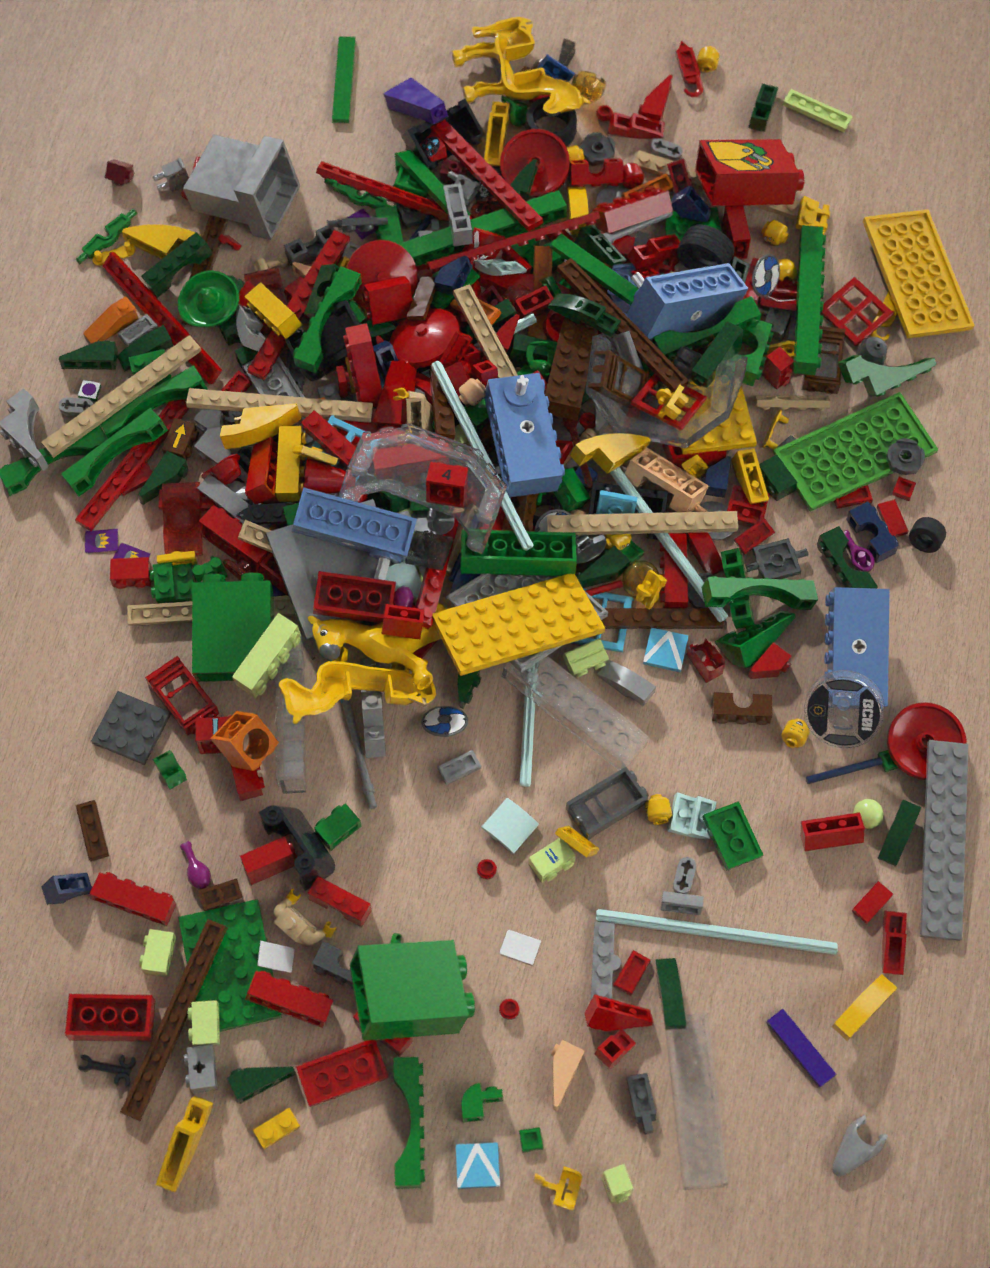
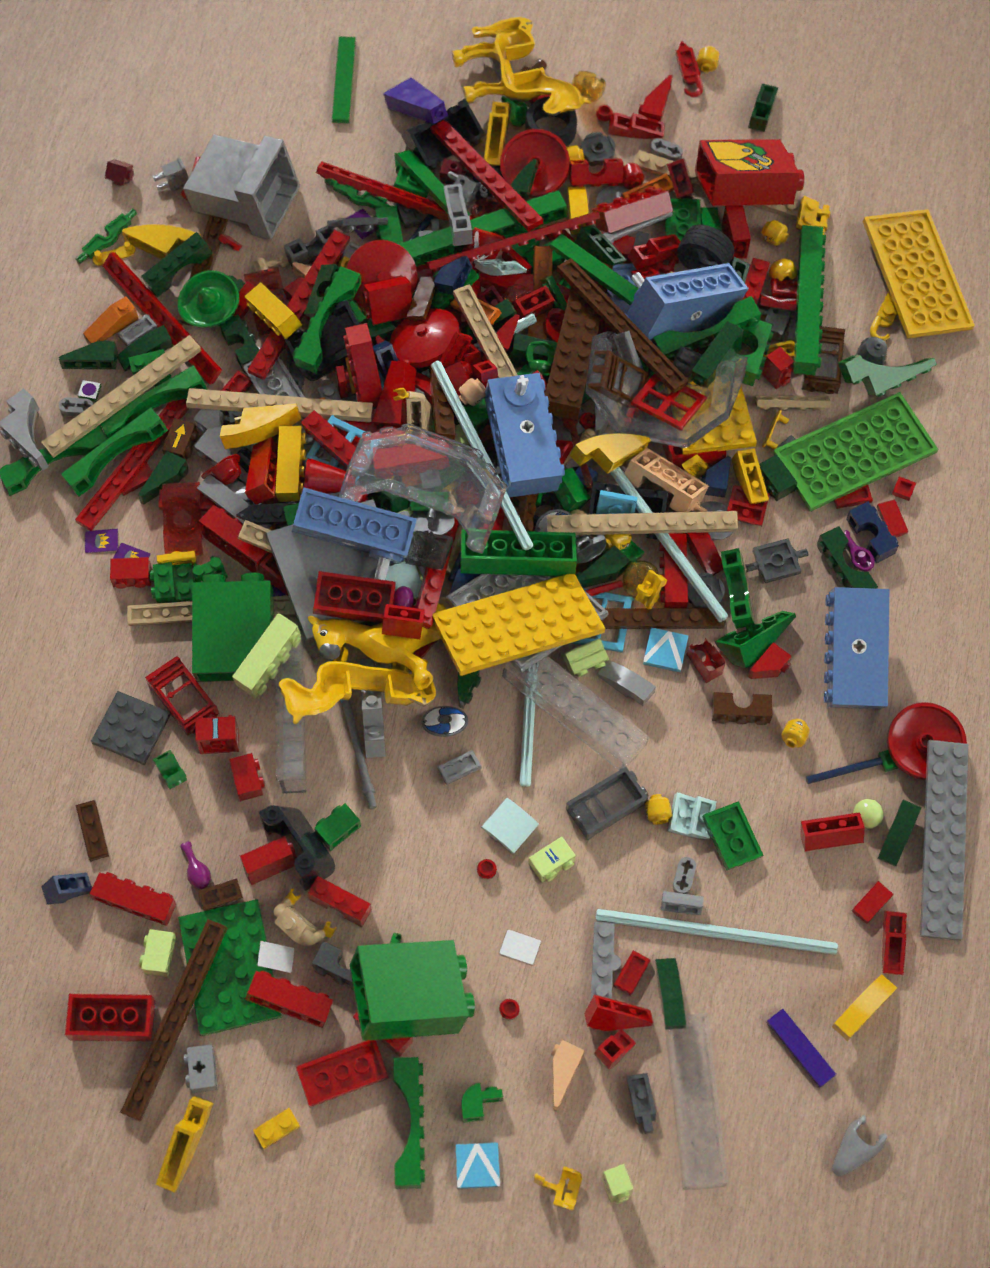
(122, 1071): black bar -> none
(204, 1023): yellowish green brick -> none
(231, 736): orange brick -> none
(237, 569): clear red piece -> none
(249, 328): light grey slope -> none
(253, 1081): dark green slope -> none
(314, 453): yellow plate -> none
(433, 147): slope -> none
(446, 484): red brick -> none
(531, 1139): green tile -> none
(555, 69): blue slope -> none
(567, 52): clear smoke slope -> none
(577, 841): yellow plate -> none
(582, 309): dark green slope -> none
(669, 409): yellow hips -> none
(690, 205): dark blue slope -> none
(754, 536): red plate -> none
(765, 275): shield -> none
(795, 593): green arch -> none
(817, 110): yellowish green plate -> none
(844, 709): piece -> none
(856, 311): red window -> none
(903, 466): dark grey plate -> none
(927, 534): black tyre -> none

